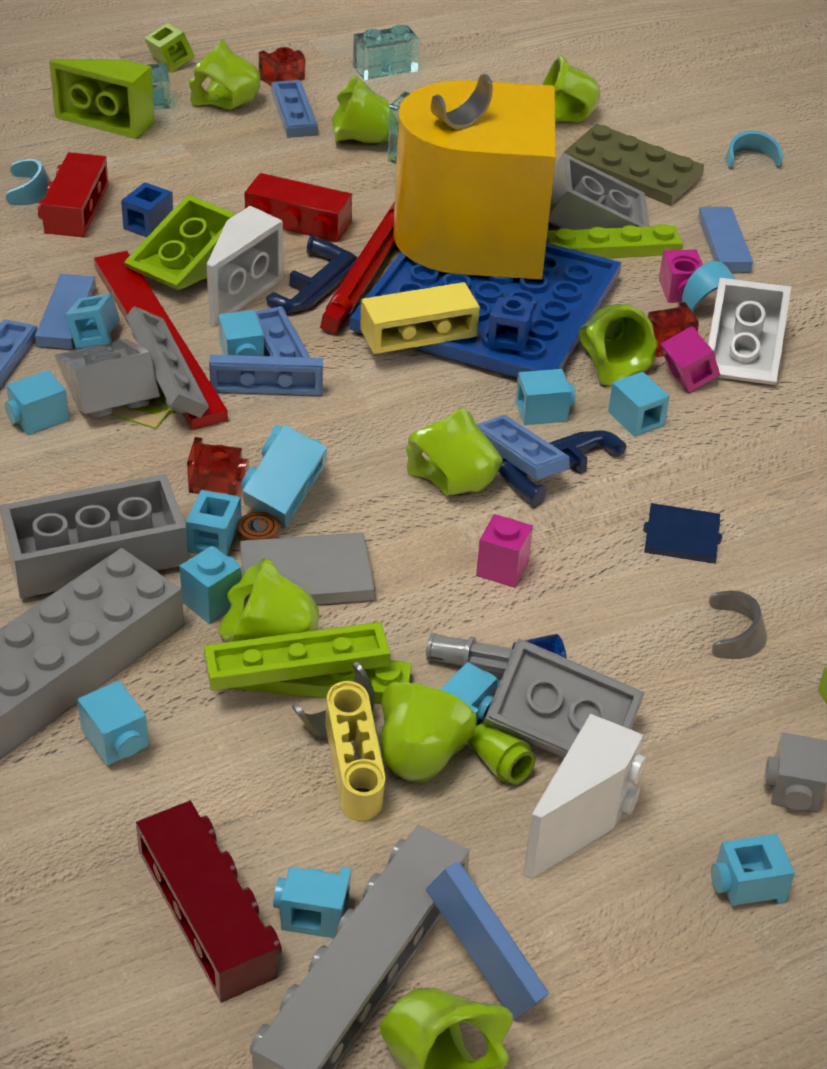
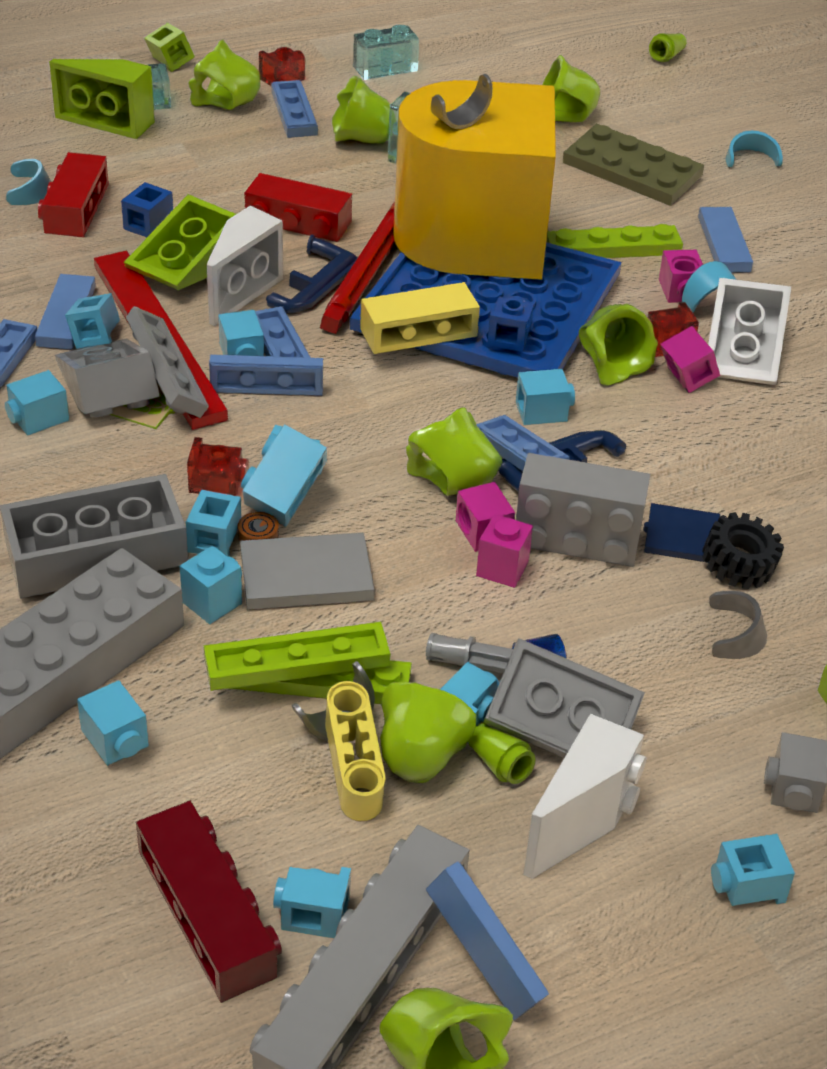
(272, 609): lime piece -> none
(476, 509): none -> dark pink brick
(582, 508): none -> light grey brick
(592, 198): light grey slope -> none
(638, 404): medium azure brick -> none
(666, 46): none -> lime cone
(737, 565): none -> black tyre

